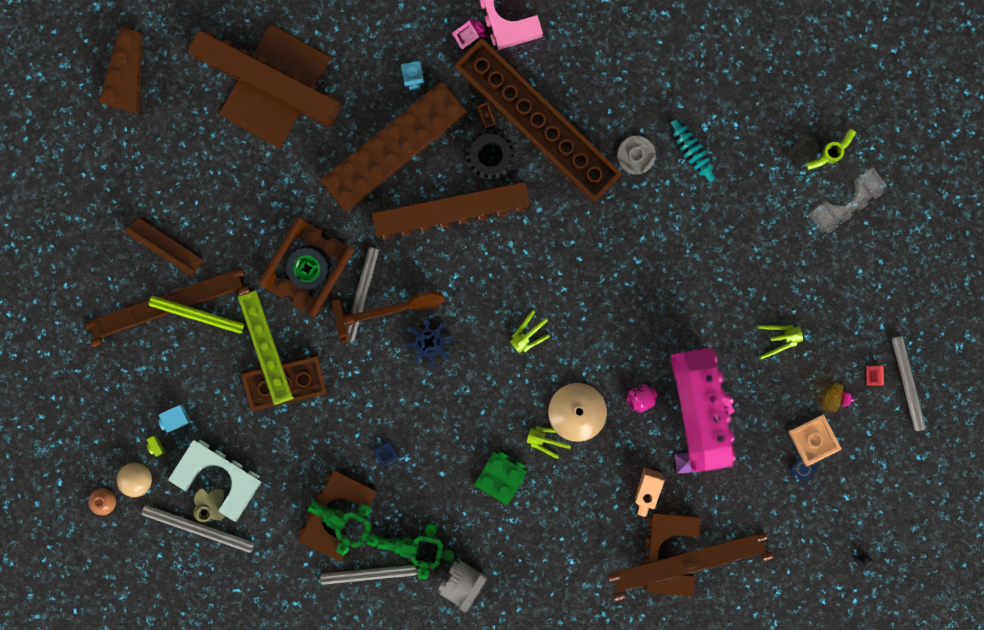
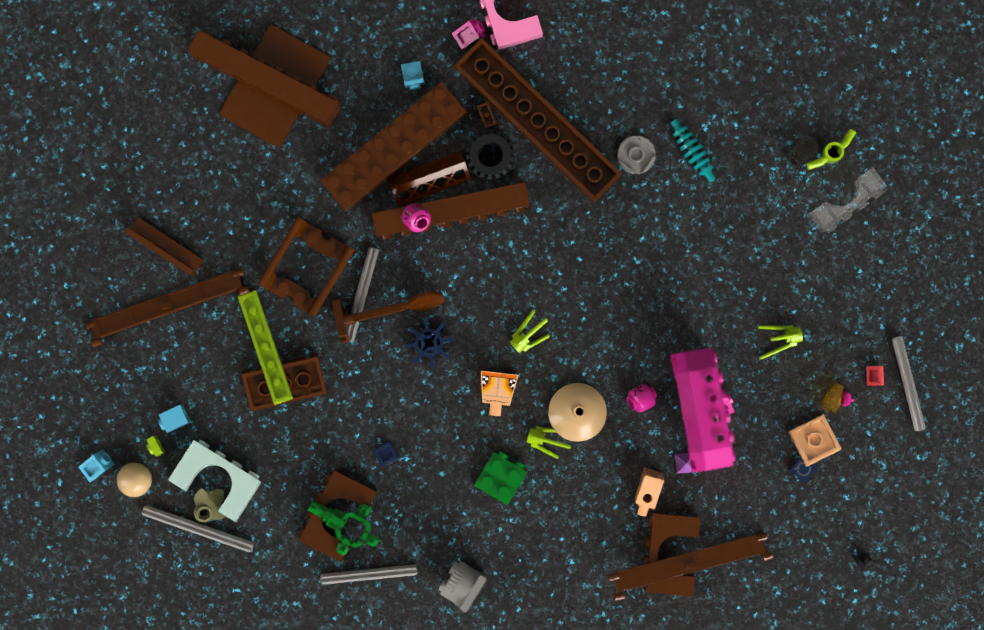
(96, 465): none -> medium azure bracket
(102, 501): nougat brick -> none
(124, 73): reddish brown wedge -> none
(196, 314): lime axle -> none
(313, 257): black wheel -> none
(408, 548): green piece -> none
(416, 217): none -> dark pink head
(428, 175): none -> reddish brown fence
(497, 390): none -> torso

